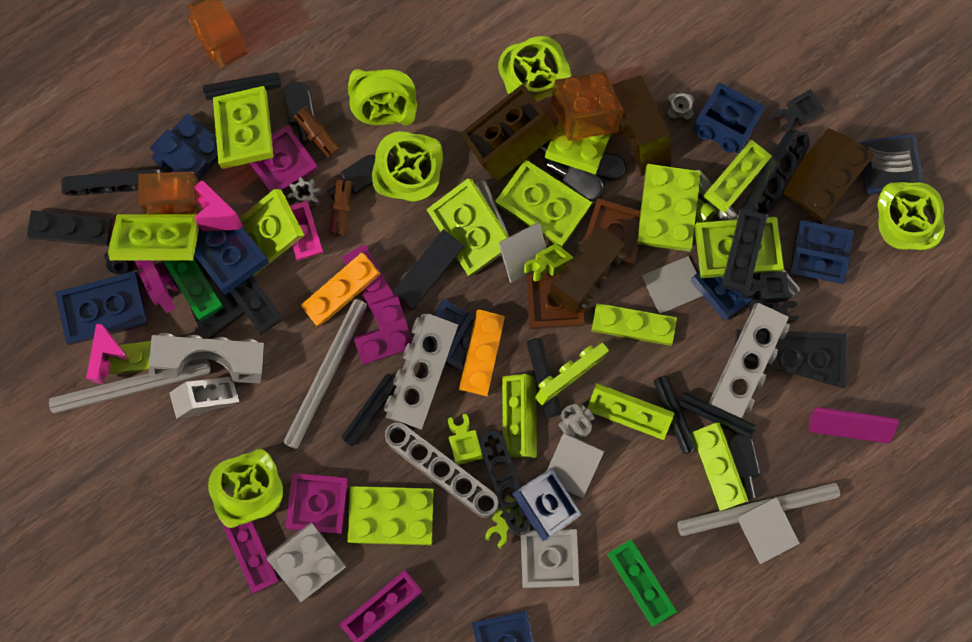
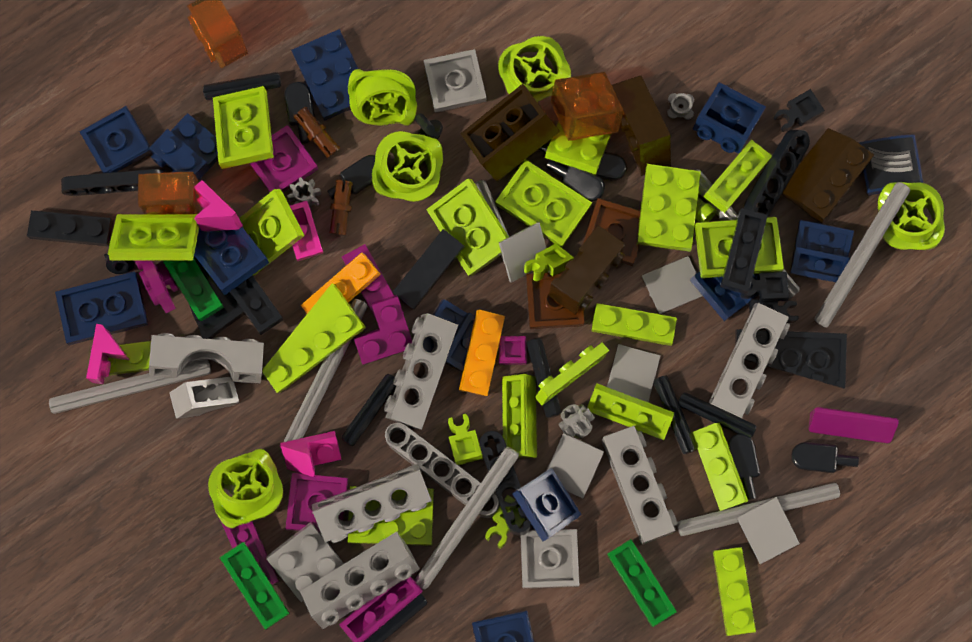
(116, 141): none -> dark blue plate
(254, 585): none -> green plate
(305, 453): none -> dark pink slope
(316, 337): none -> lime wing
(327, 69): none -> dark blue plate
(354, 500): none -> light grey brick
(359, 580): none -> light grey brick
(429, 128): none -> black plate
(455, 80): none -> light grey plate
(466, 518): none -> light grey axle
(512, 350): none -> magenta tile
(632, 441): none -> light grey brick
(633, 372): none -> light grey window
(734, 591): none -> lime plate
(820, 457): none -> black piece
(862, 254): none -> light grey axle

